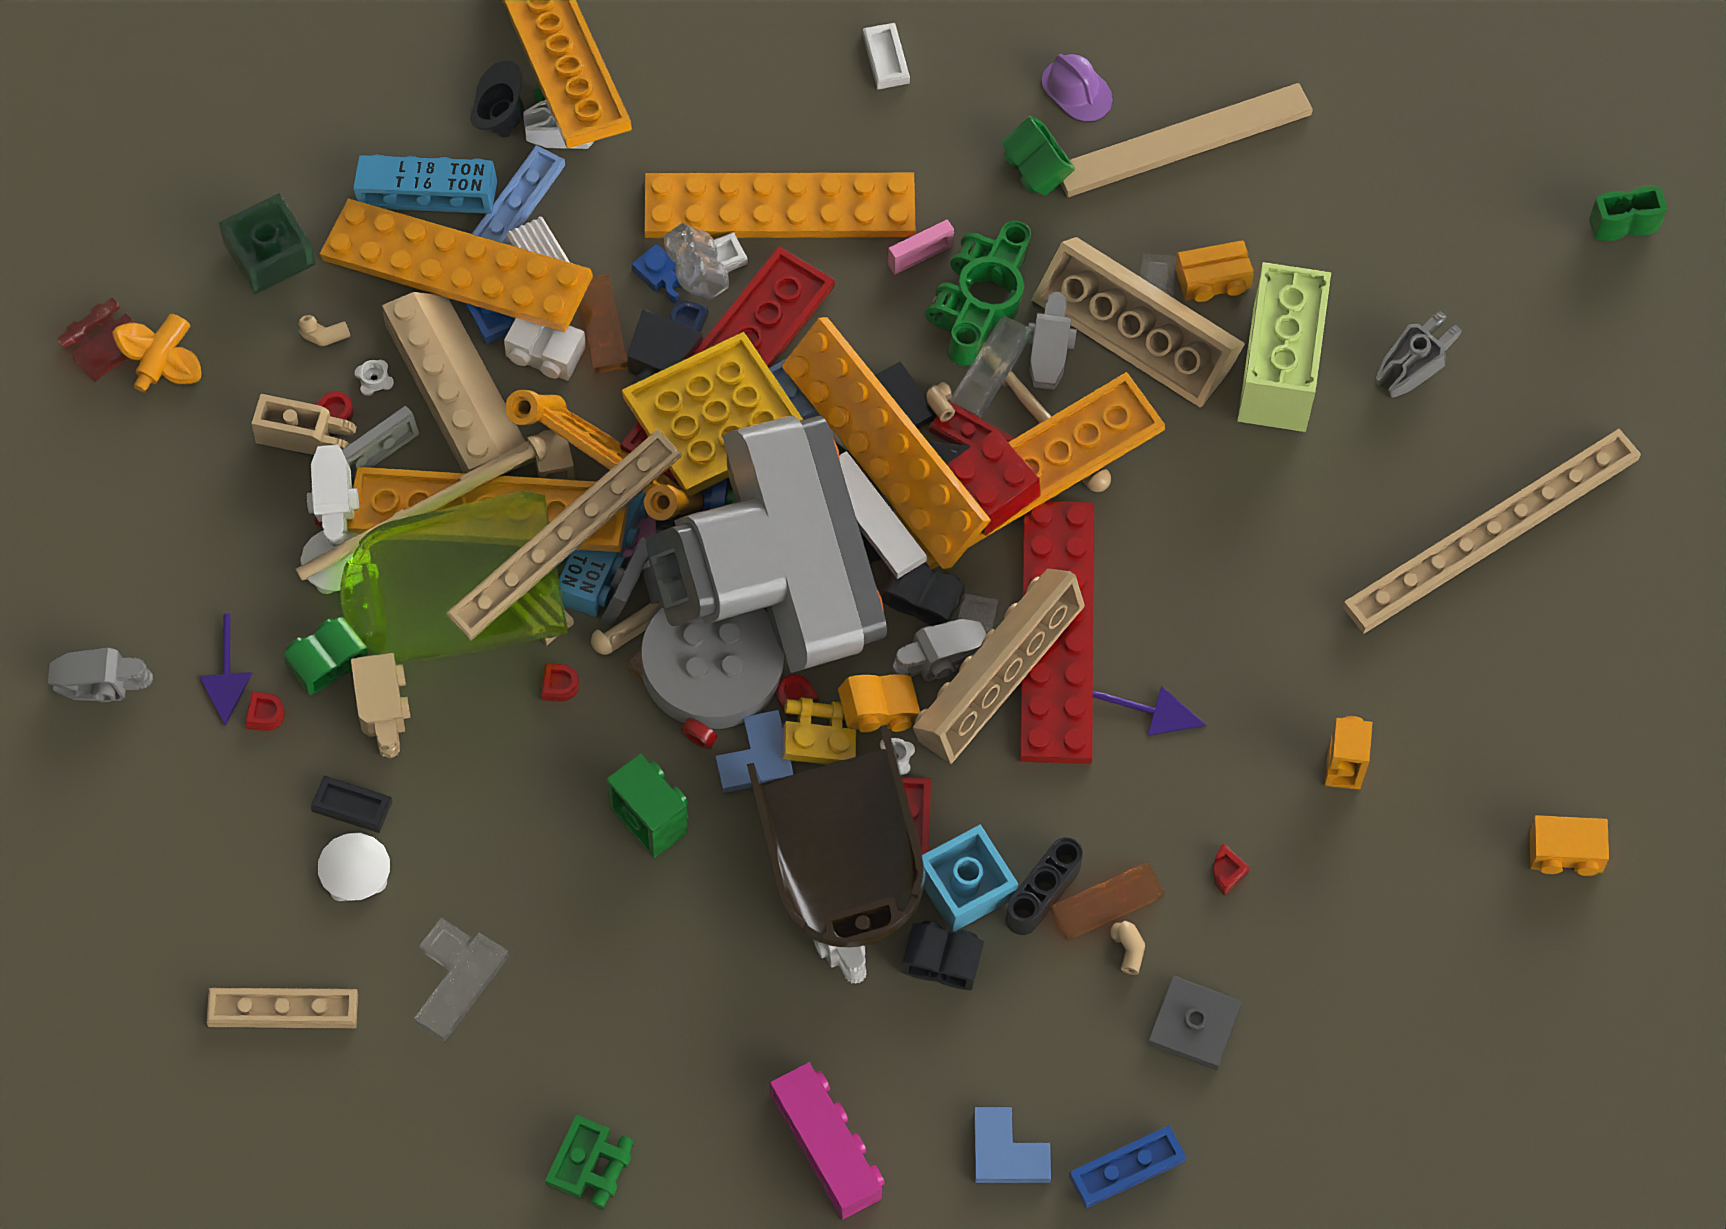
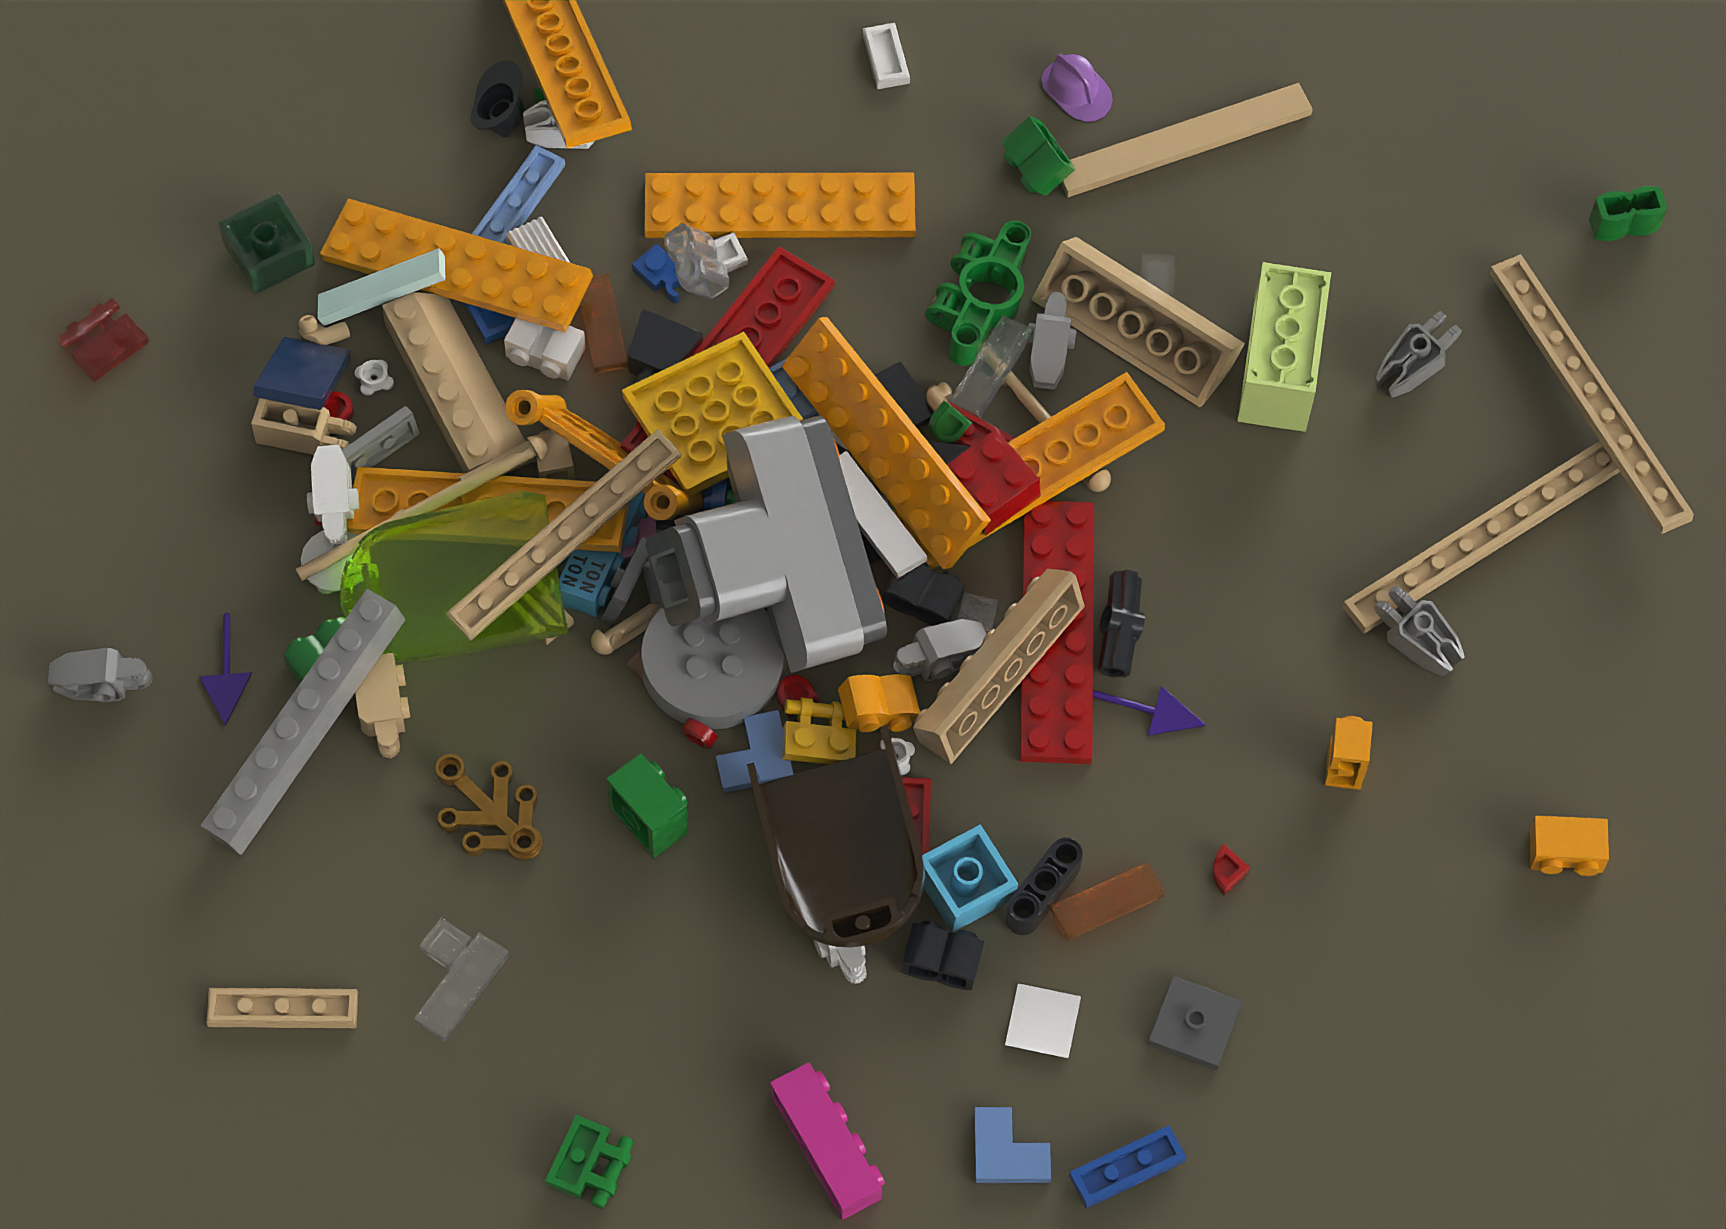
(159, 352): light orange plant -> none
(264, 712): red tile -> none
(301, 373): none -> dark blue tile
(303, 722): none -> light grey brick
(351, 804): black tile -> none
(354, 867): white dish -> none
(381, 287): none -> light aqua tile
(426, 183): dark azure brick -> none
(491, 812): none -> pearl gold plant
(559, 682): red tile -> none
(689, 314): dark blue tile -> none
(920, 247): bright pink tile -> none
(947, 423): none -> green tile
(1043, 1020): none -> white sticker
(1121, 624): none -> black piece
(1133, 944): tan arm -> none
(1214, 271): light orange brick -> none
(1420, 632): none -> light grey hinge
(1591, 394): none -> tan plate

